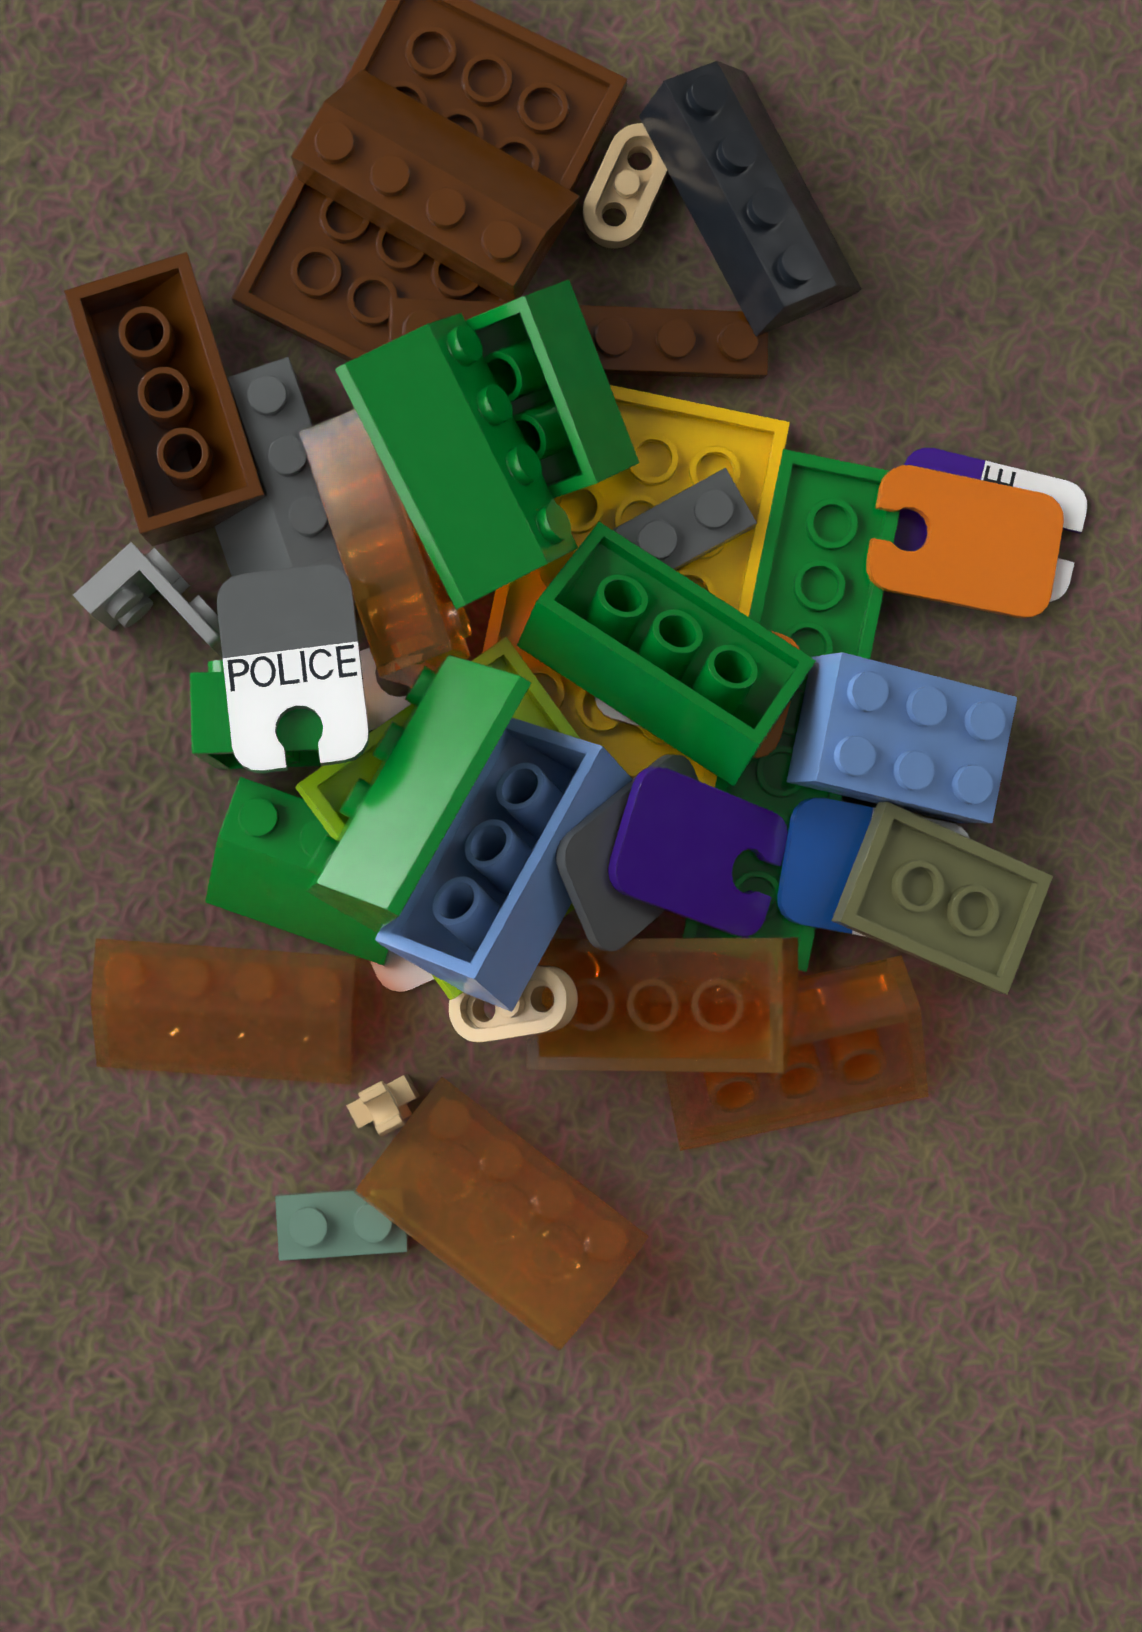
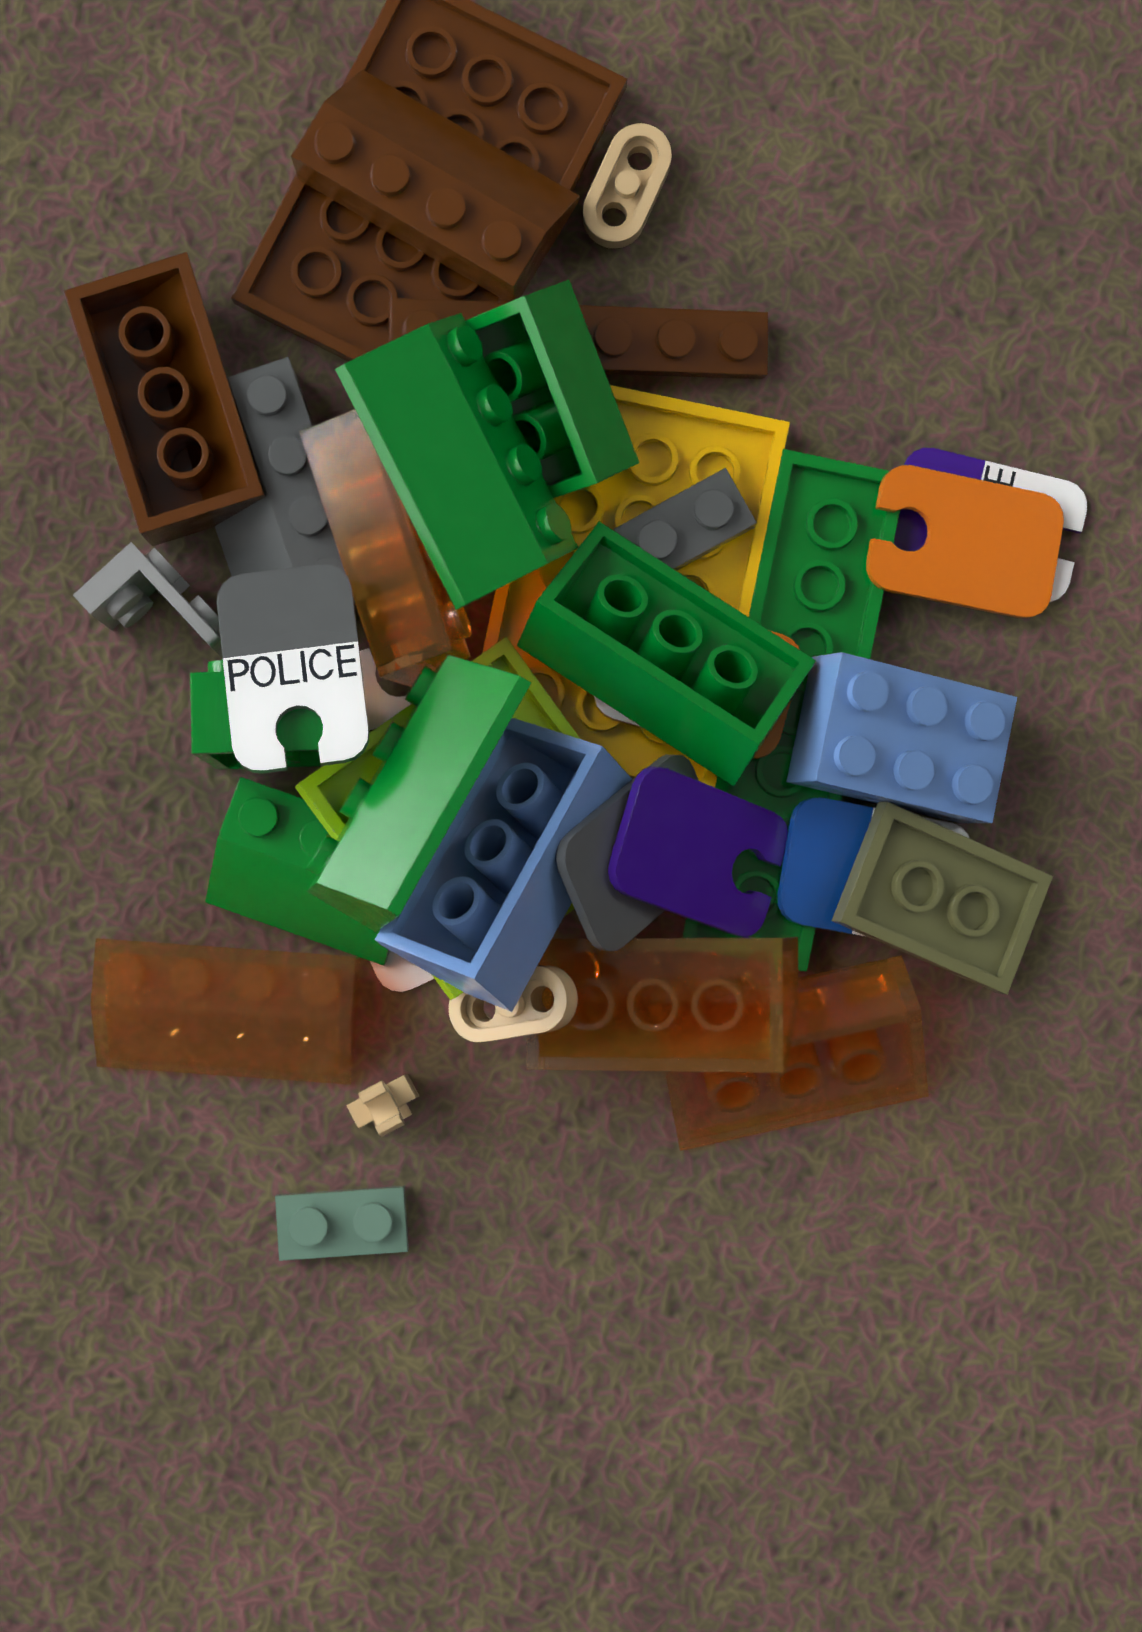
(501, 1214): clear orange slope -> none
(747, 196): black slope -> none

